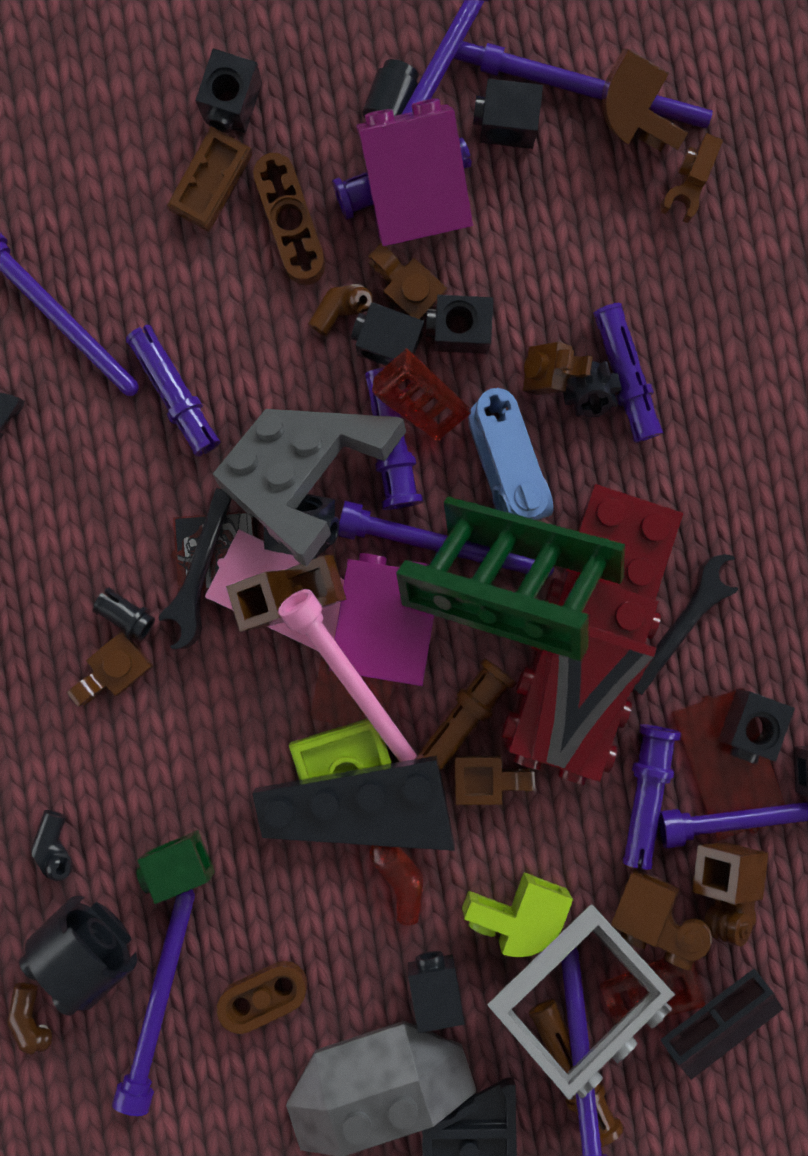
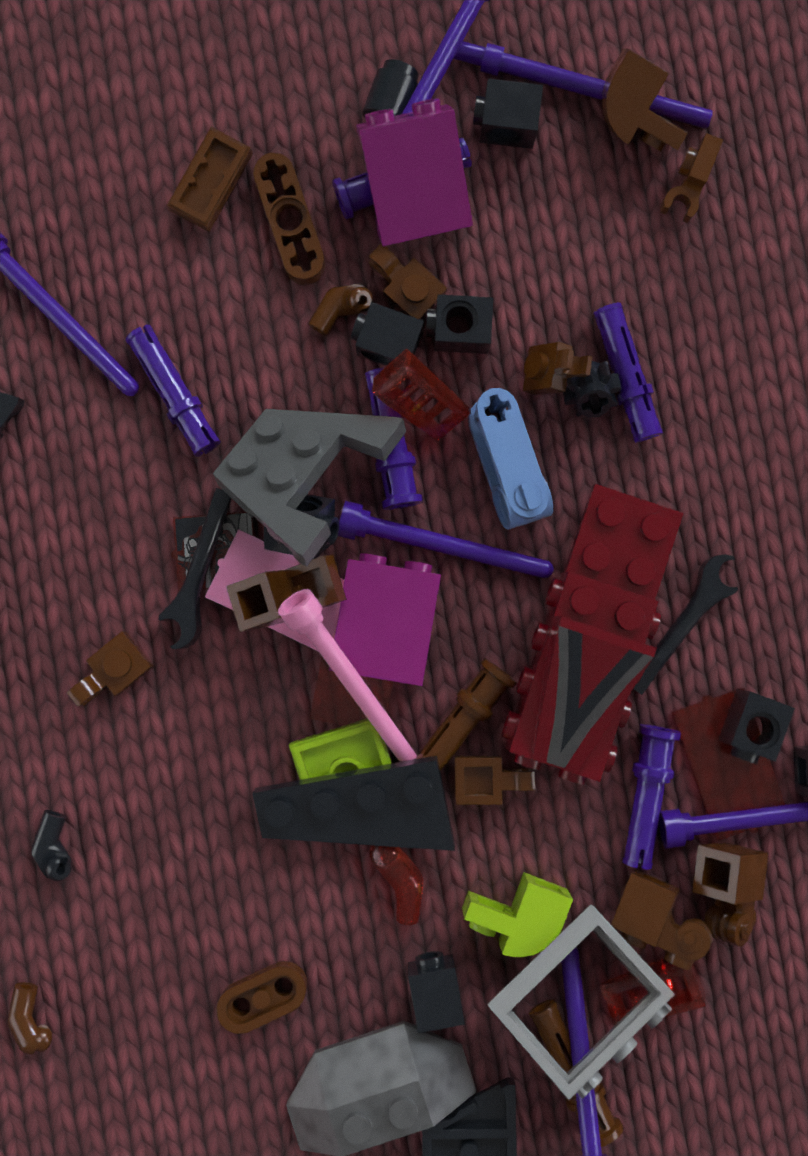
(78, 955): black brick -> none
(124, 614): black pin -> none
(135, 1092): dark purple piece -> none
(174, 867): dark green brick -> none
(224, 74): black brick -> none
(505, 612): dark green fence -> none
(722, 1024): black piece -> none

